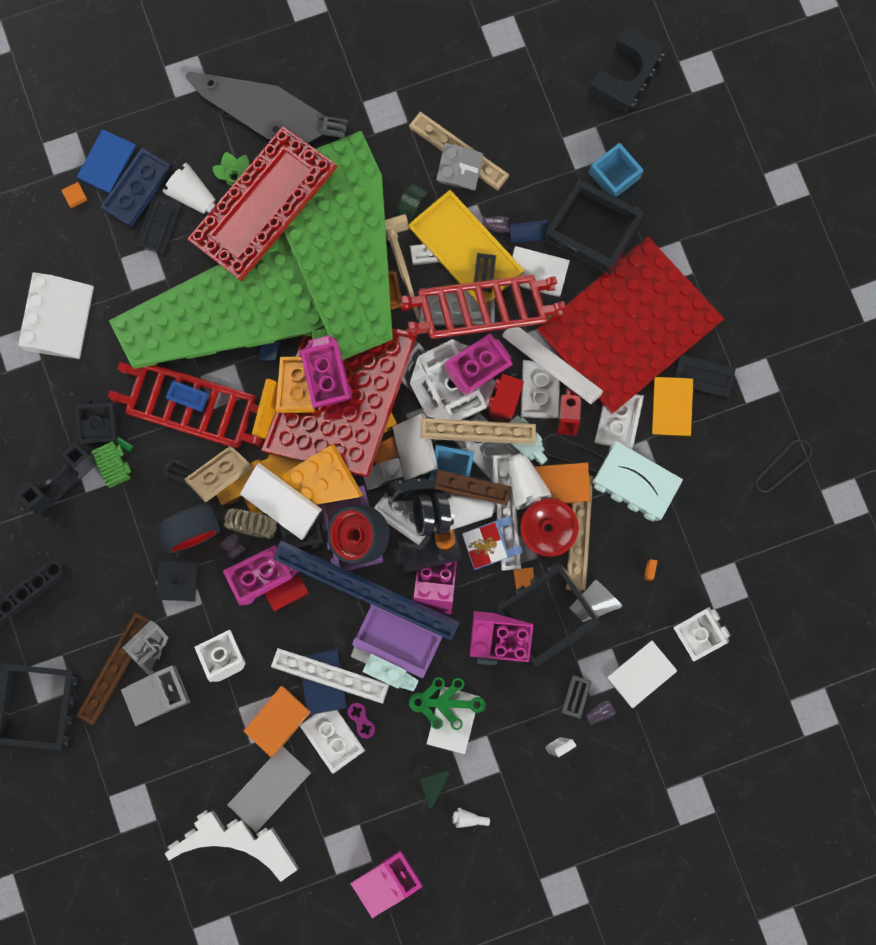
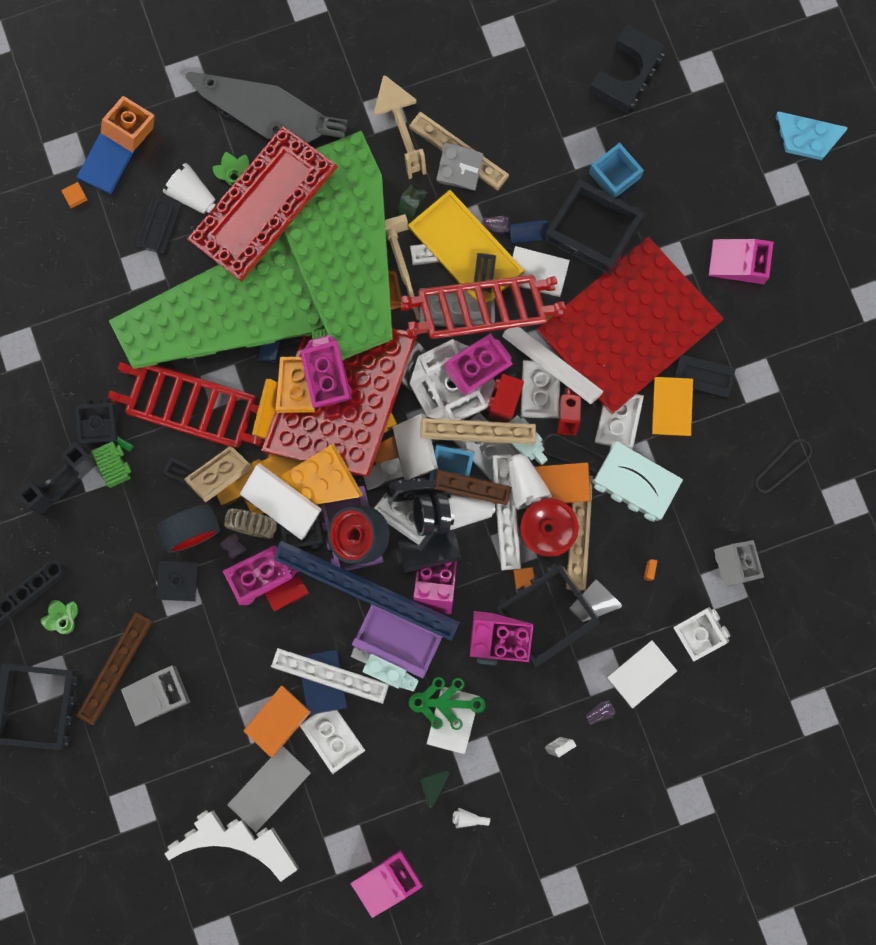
(55, 316): white slope -> none
(58, 615): none -> bright green plate
(127, 124): none -> orange brick
(136, 187): dark blue tile -> none
(147, 646): light grey slope -> none
(187, 396): blue tile -> none
(220, 657): white slope -> none
(361, 720): magenta axle -> none
(392, 98): none -> tan piece
(445, 540): orange tile -> none
(488, 545): flag -> none
(568, 696): dark grey tile -> none
(738, 563): none -> light grey slope
(741, 259): none -> slope
(808, 136): none -> medium azure wing

